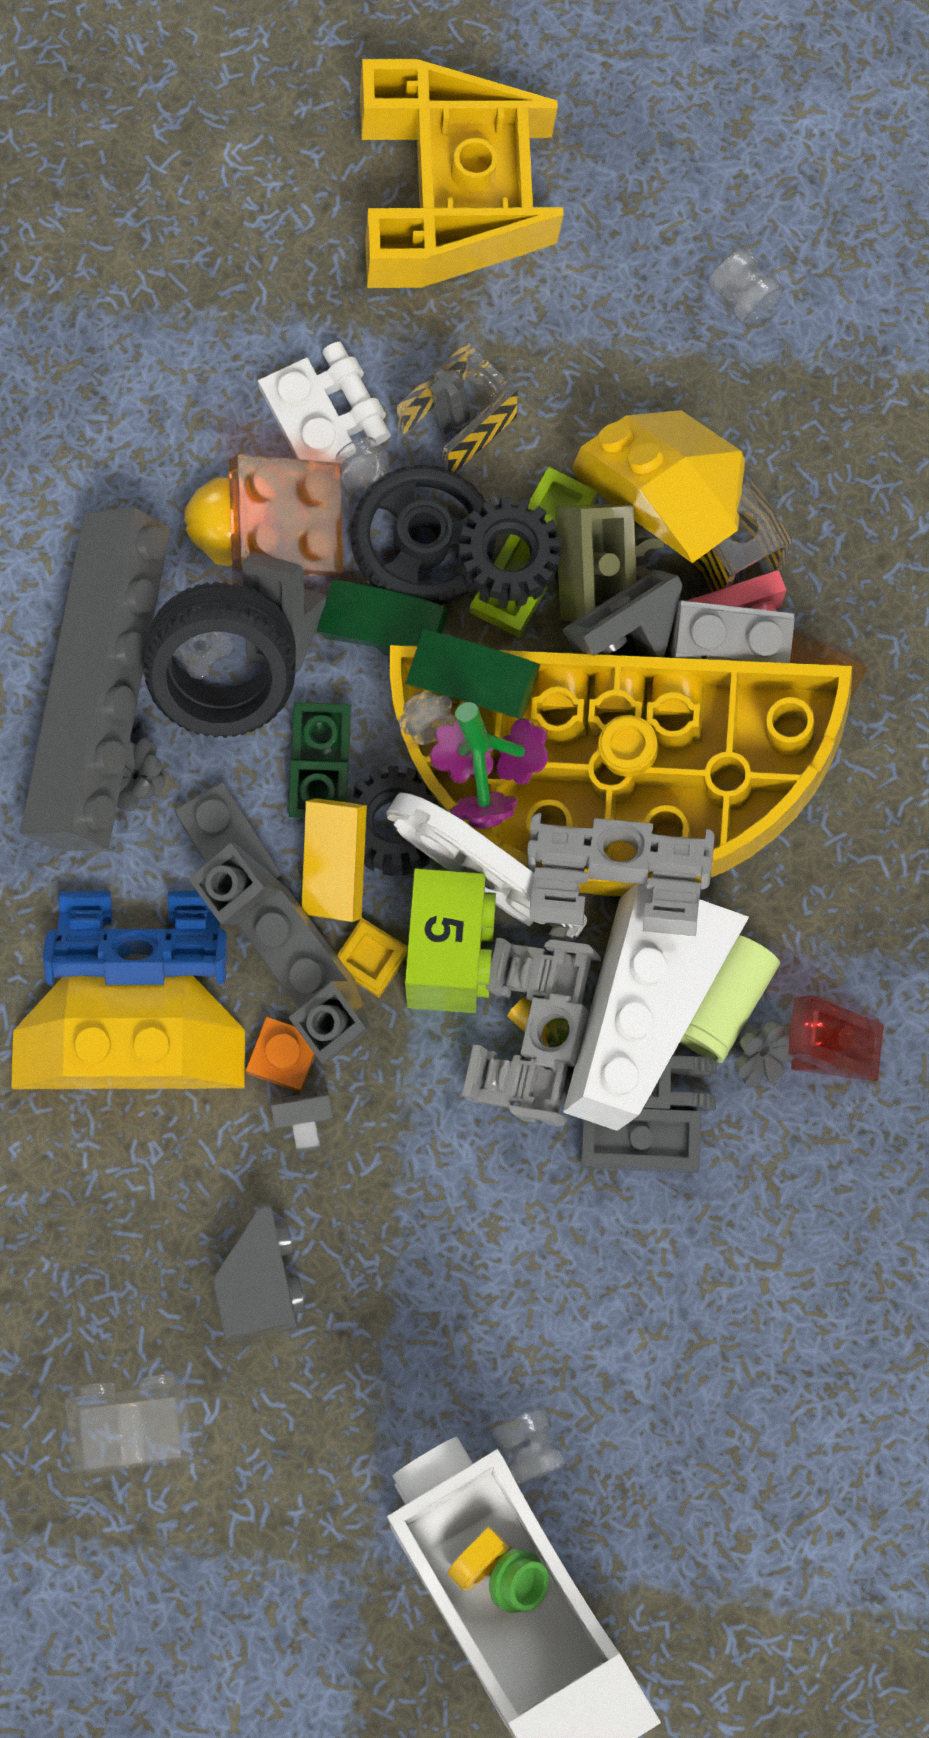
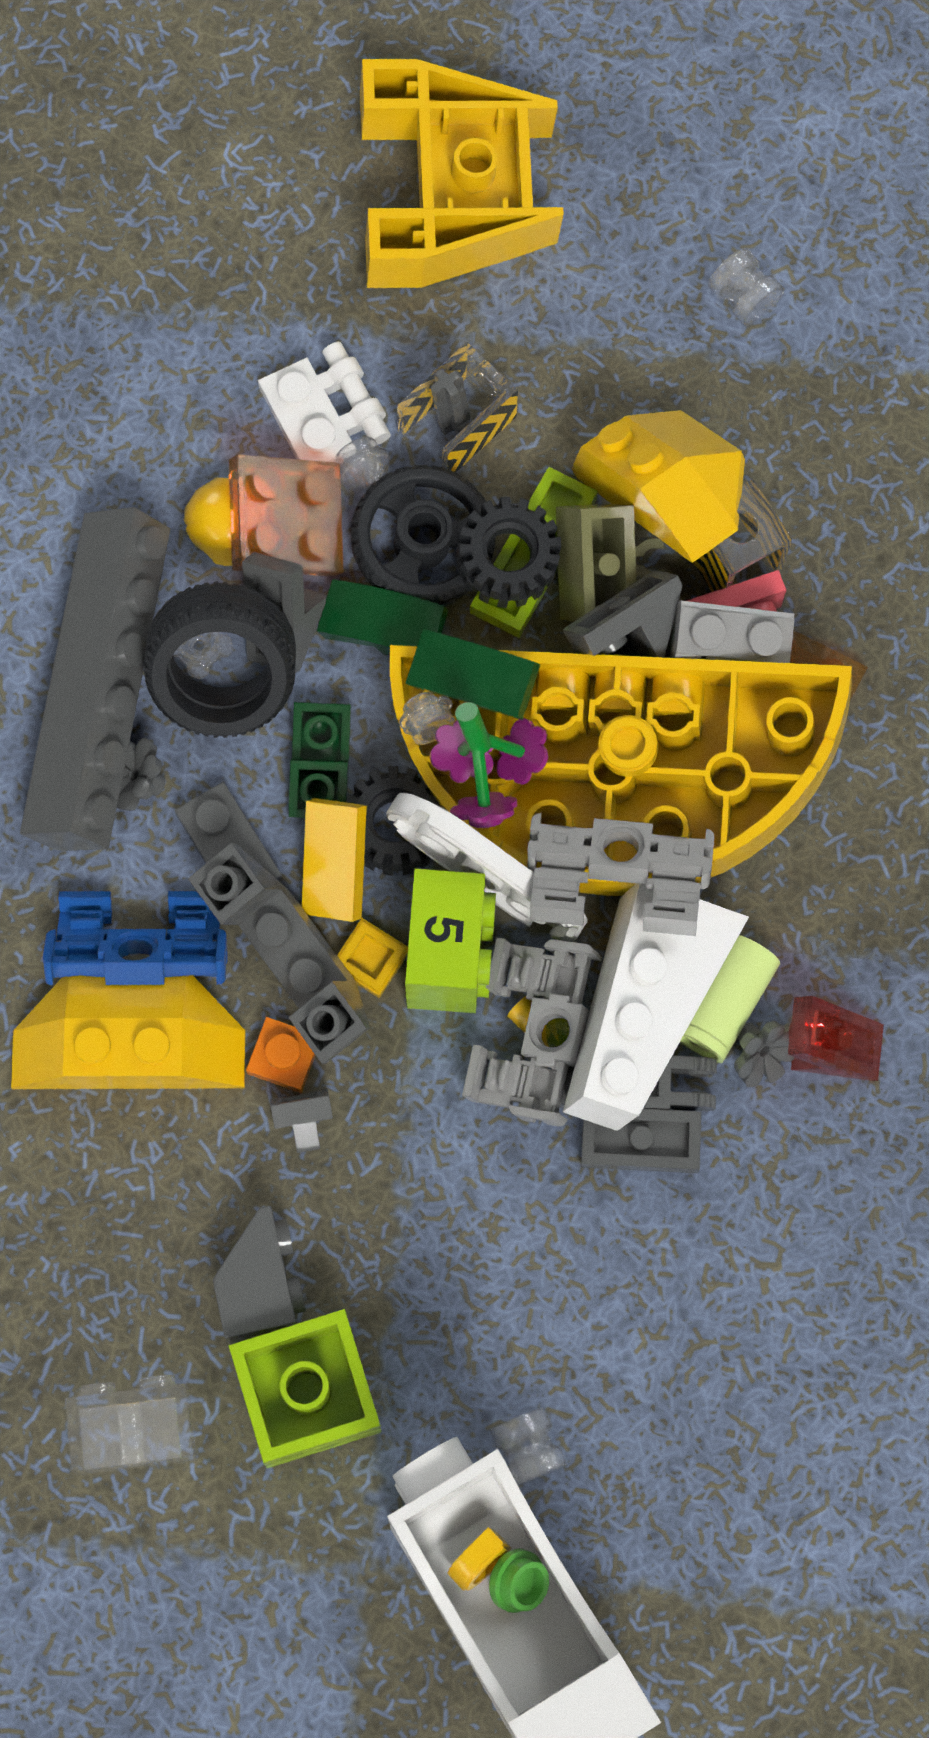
(305, 1389): none -> lime brick

